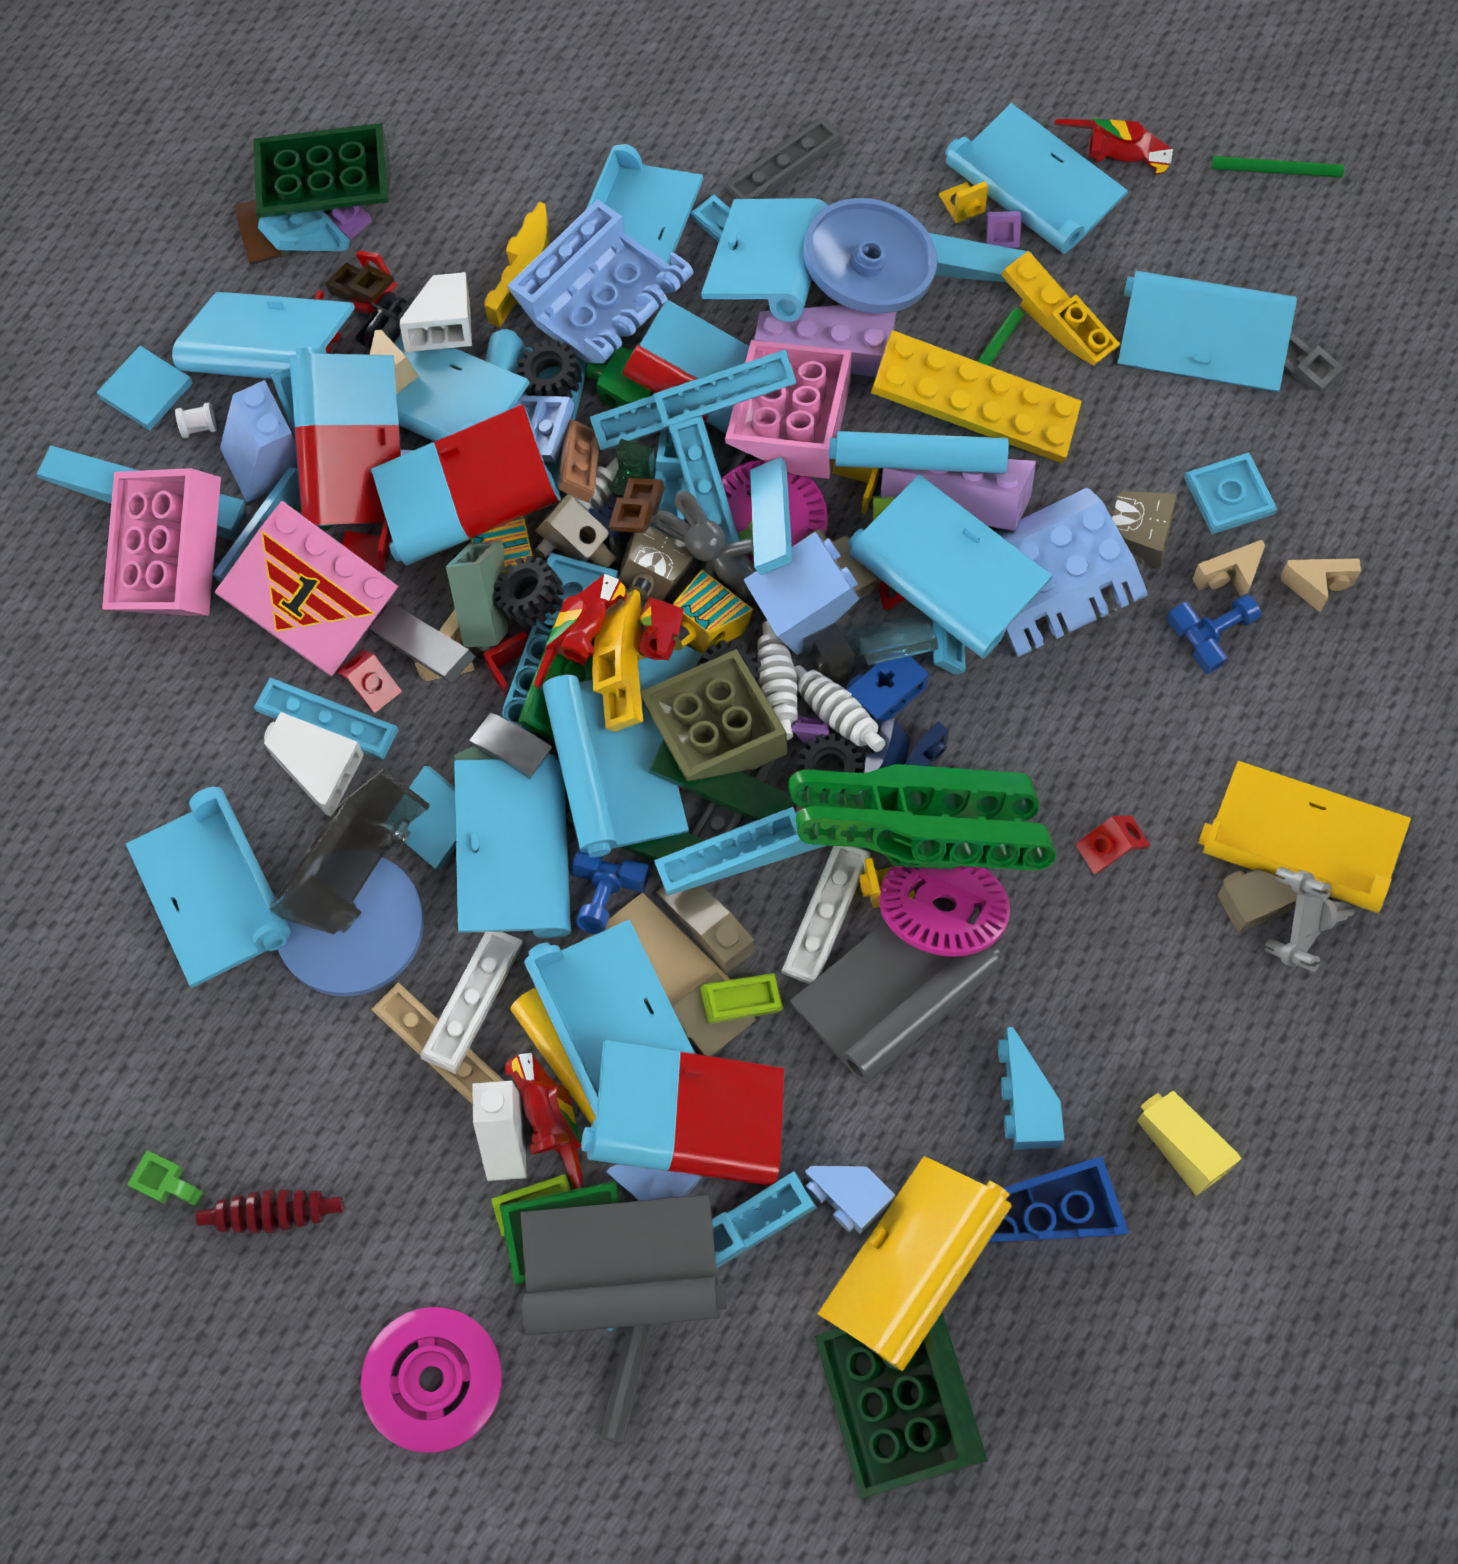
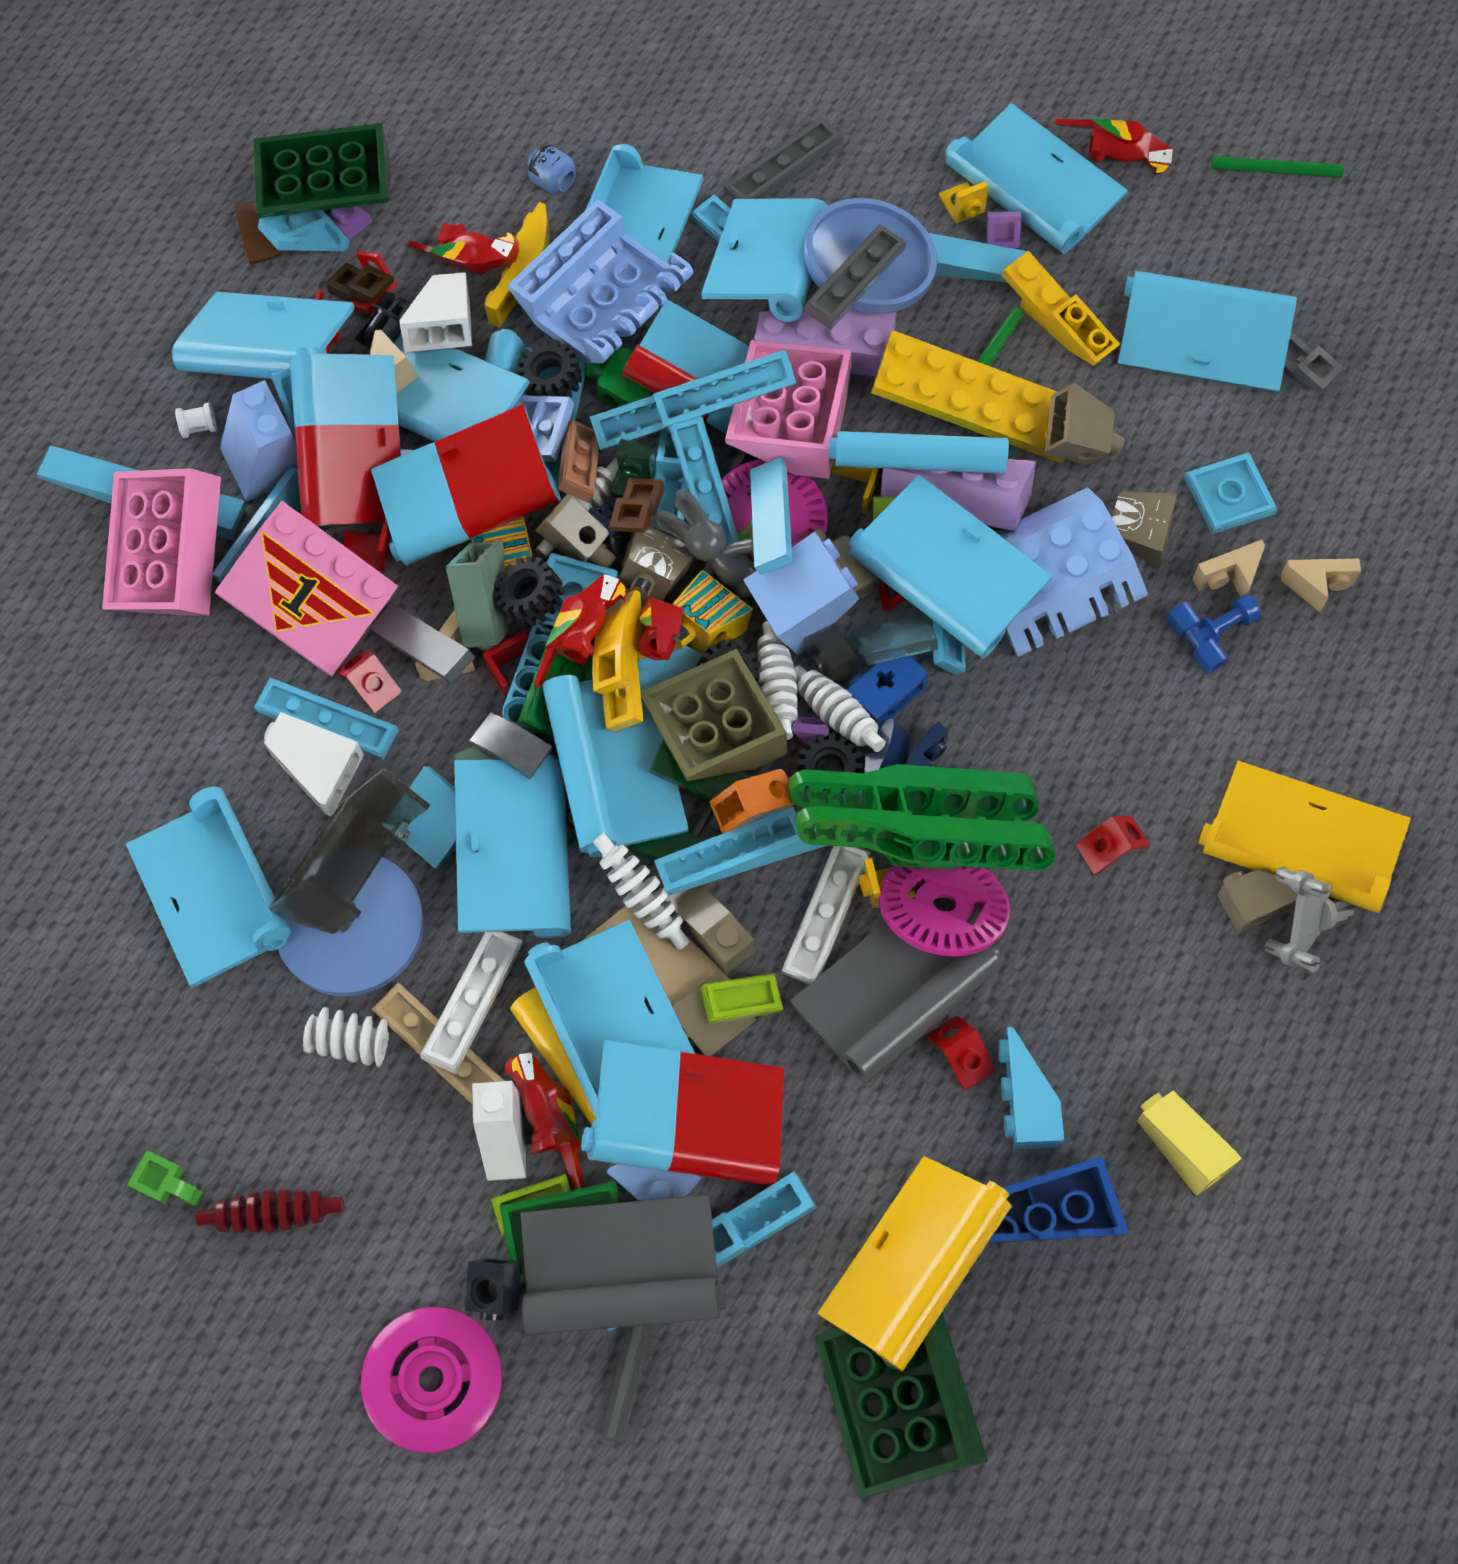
(144, 388): medium azure tile -> none
(346, 1037): none -> white piece
(471, 249): none -> red animal
(504, 1275): none -> black brick
(551, 169): none -> medium blue head
(607, 880): blue bar -> none
(641, 891): none -> white piece
(752, 800): none -> orange torso
(852, 1192): light blue slope -> none
(855, 276): none -> dark grey tile
(963, 1051): none -> red bracket
(1080, 427): none -> dark tan torso

